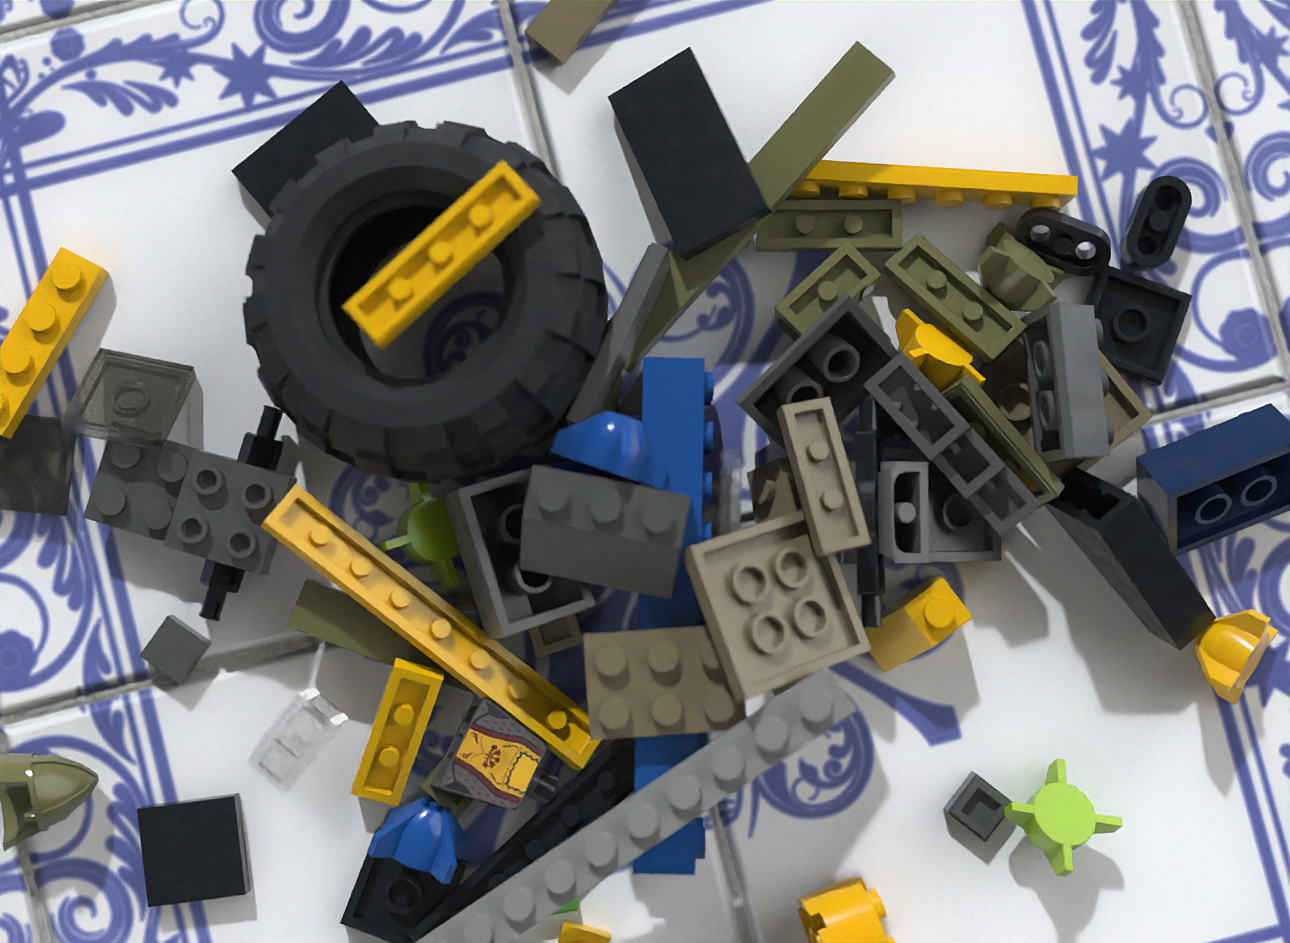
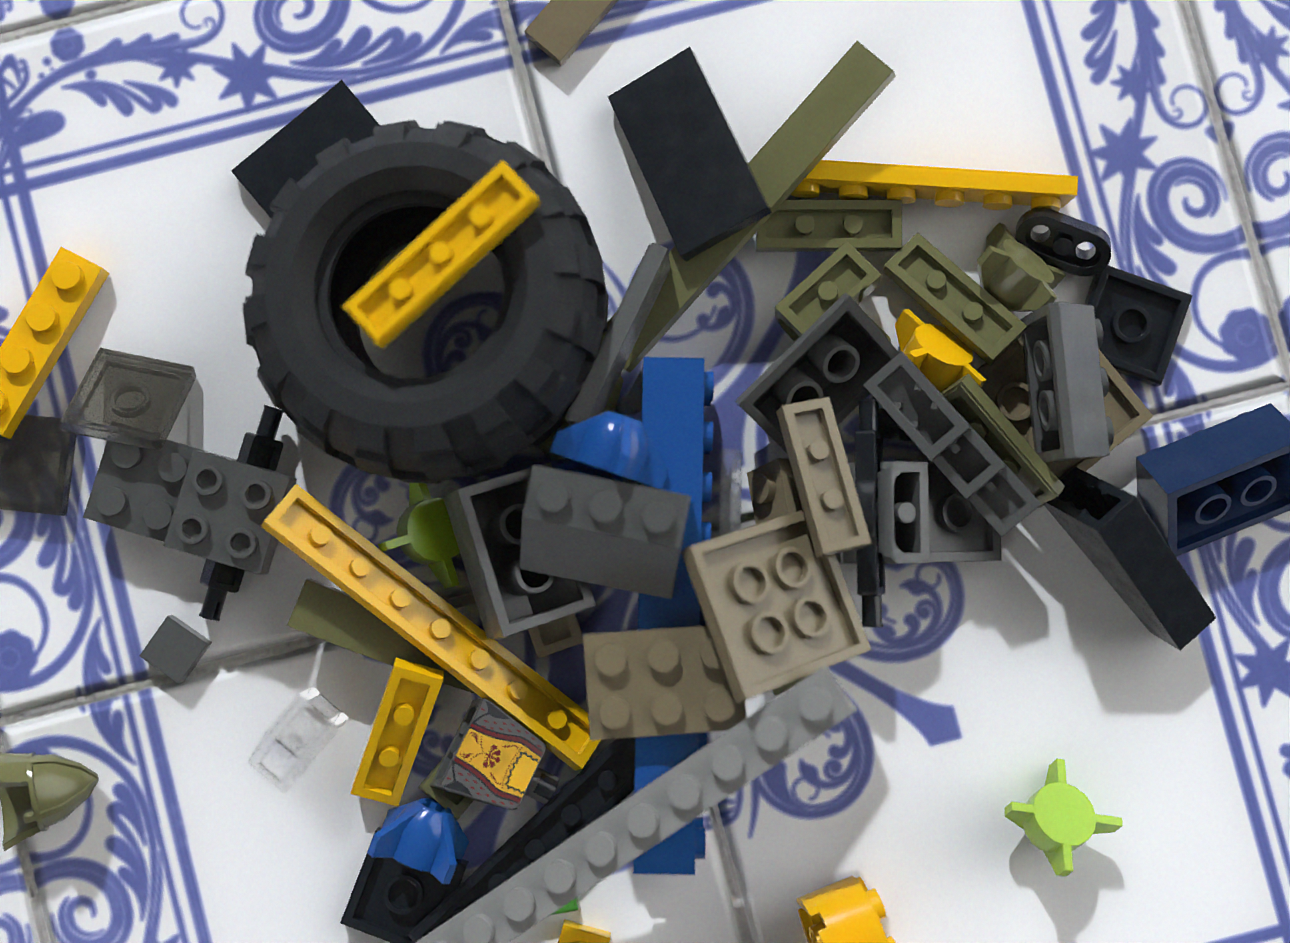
(193, 850): black tile -> none
(916, 623): yellow slope -> none
(978, 806): dark grey tile -> none
(1154, 226): black plate -> none
(1232, 649): yellow piece -> none

